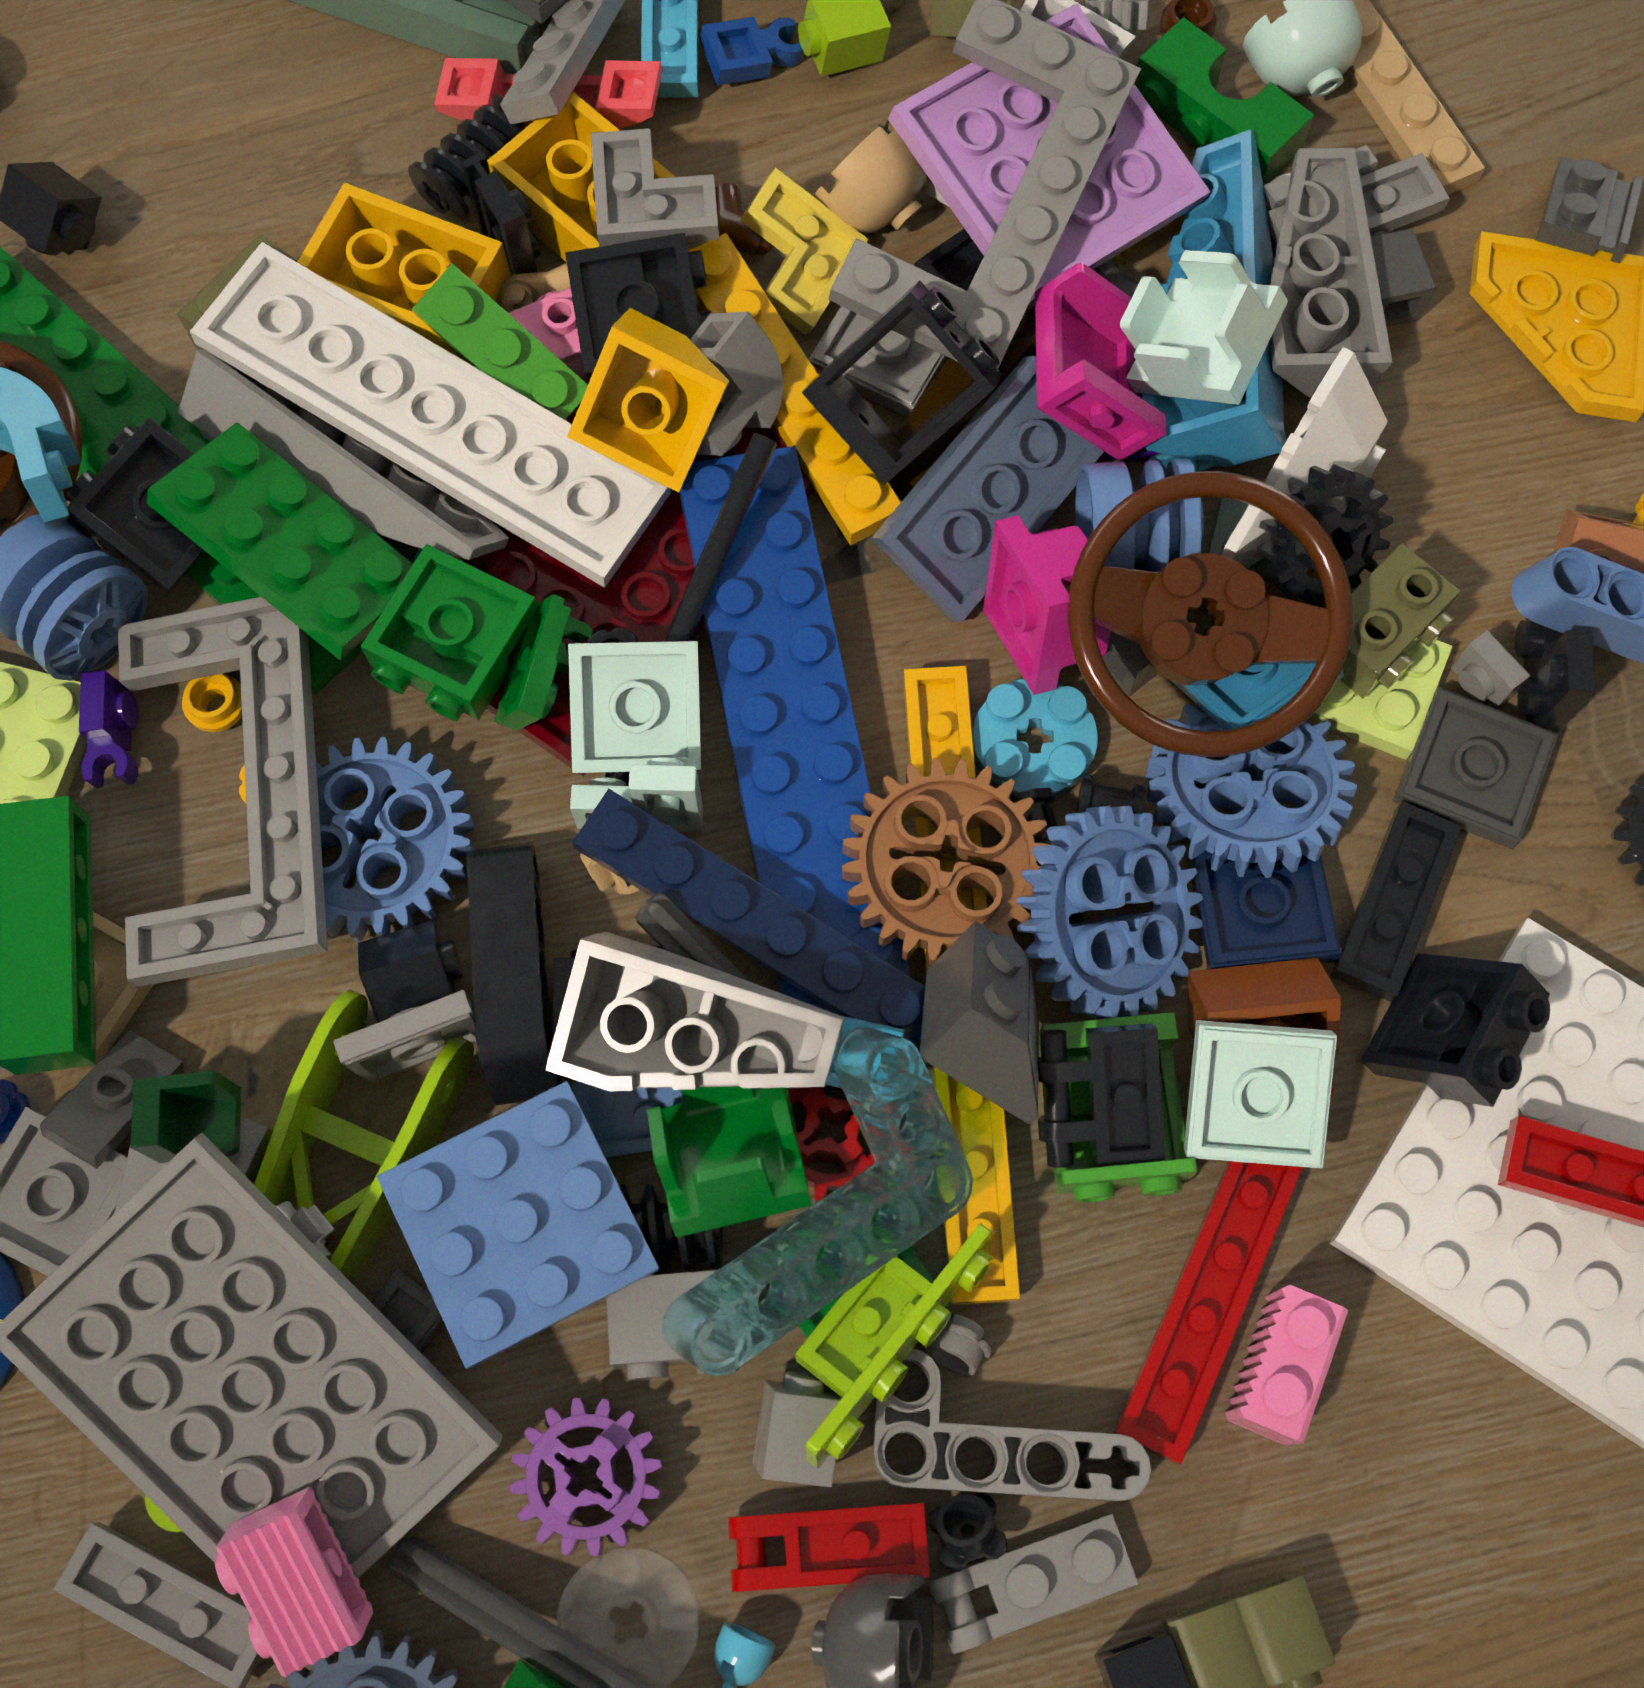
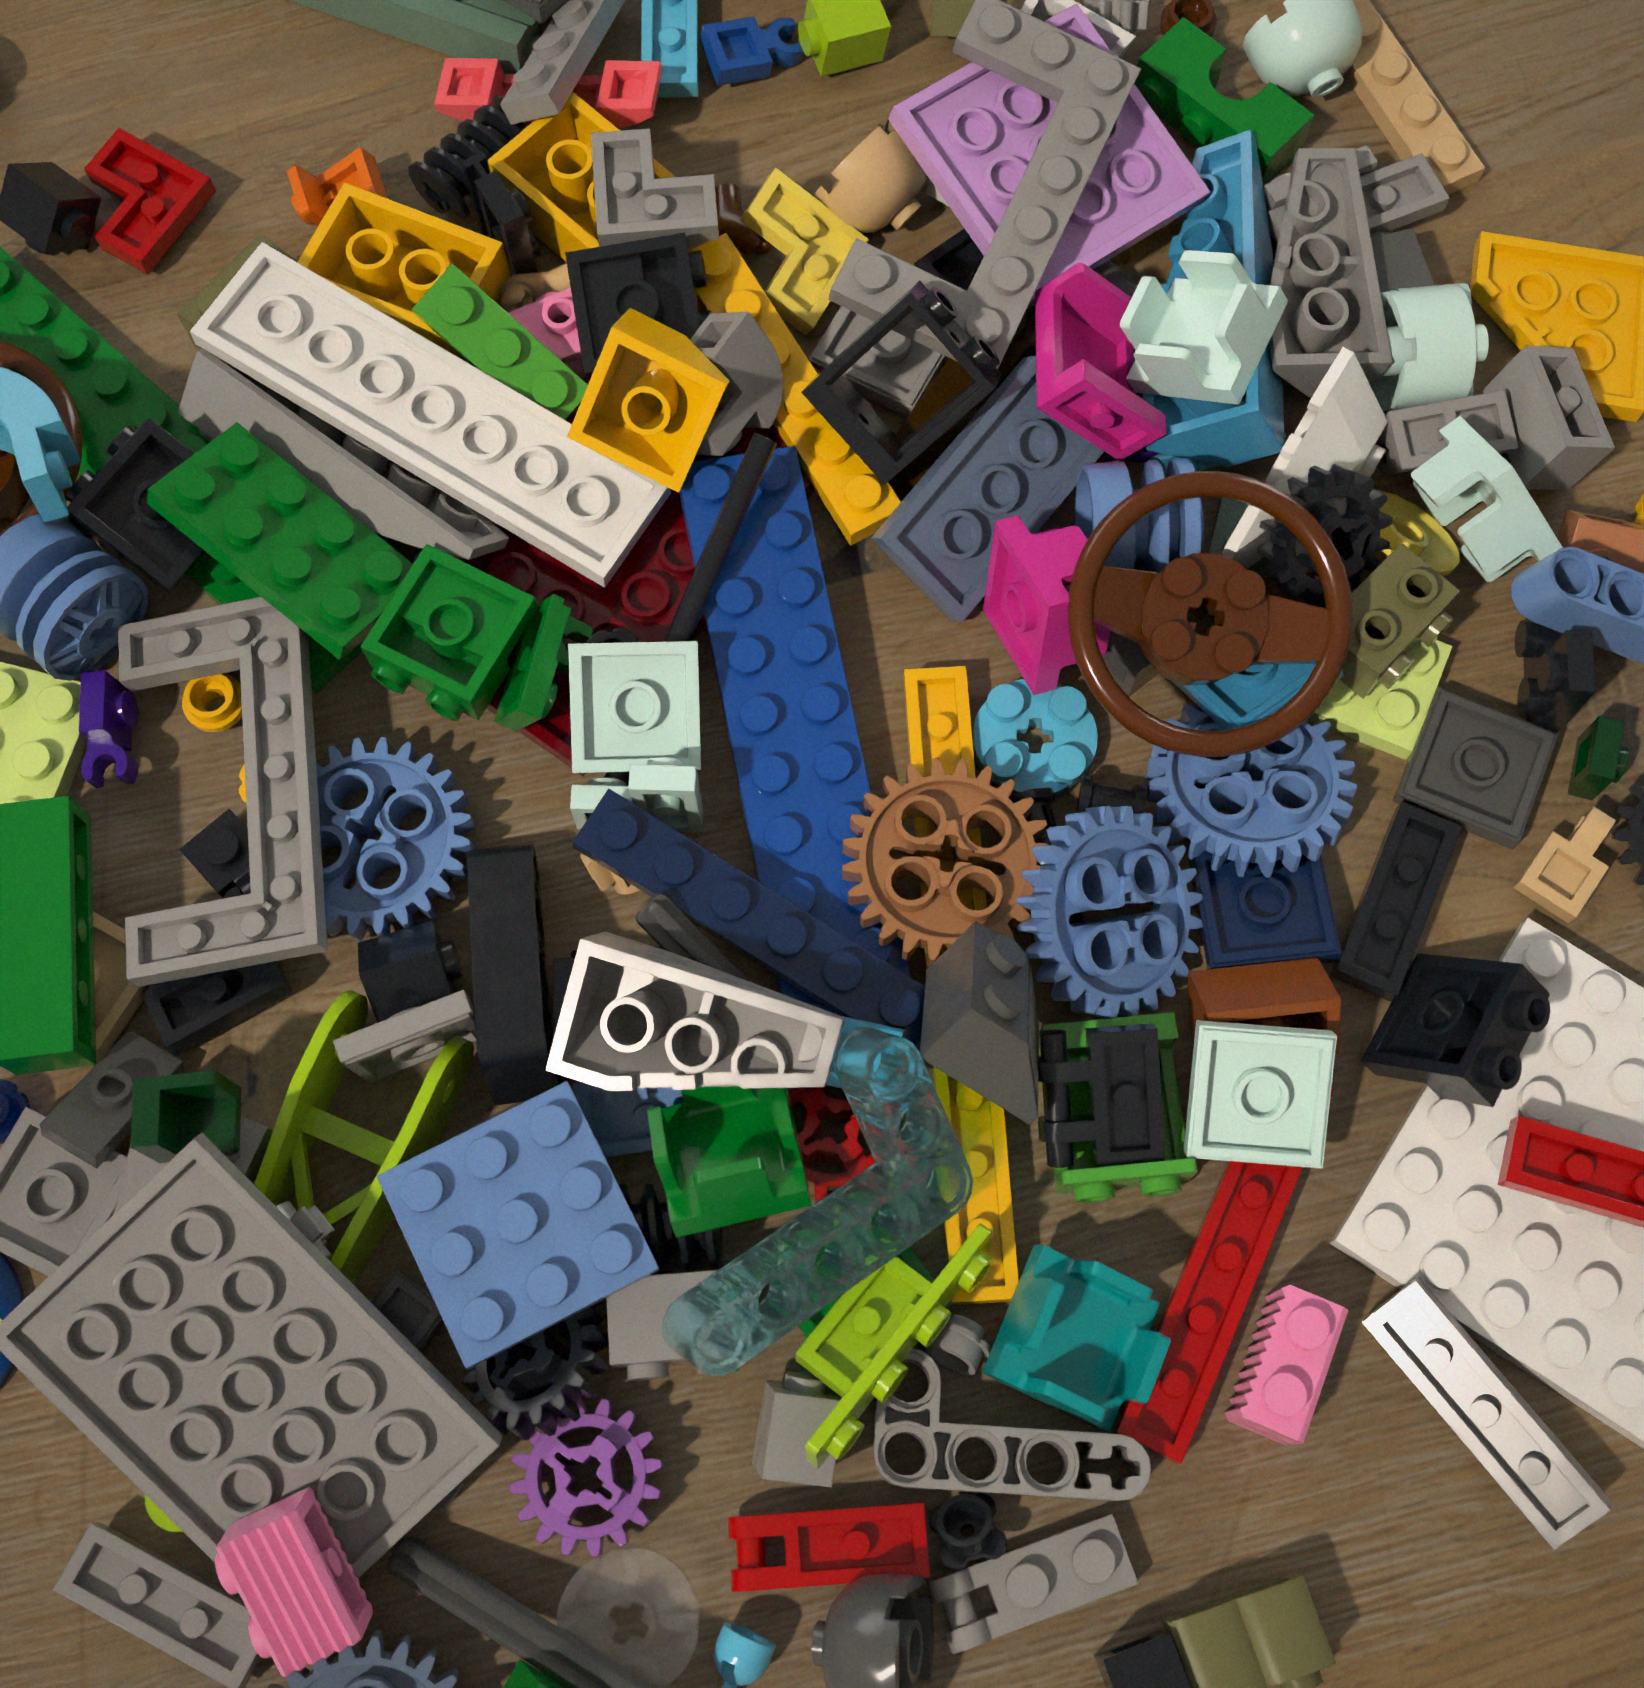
(157, 198): none -> red plate
(206, 1004): none -> black wing
(222, 854): none -> black plate
(315, 194): none -> orange bracket
(541, 1377): none -> black gear
(1078, 1338): none -> teal panel
(1414, 433): none -> light grey hinge
(1418, 533): none -> light yellow dish
(1430, 346): none -> light aqua brick
(1474, 473): none -> light aqua panel
(1487, 1413): none -> plate
(1489, 671): light grey plate -> none
(1552, 418): none -> light grey brick
(1564, 870): none -> tan plate
(1589, 209): dark grey plate -> none
(1598, 758): none -> dark green plate

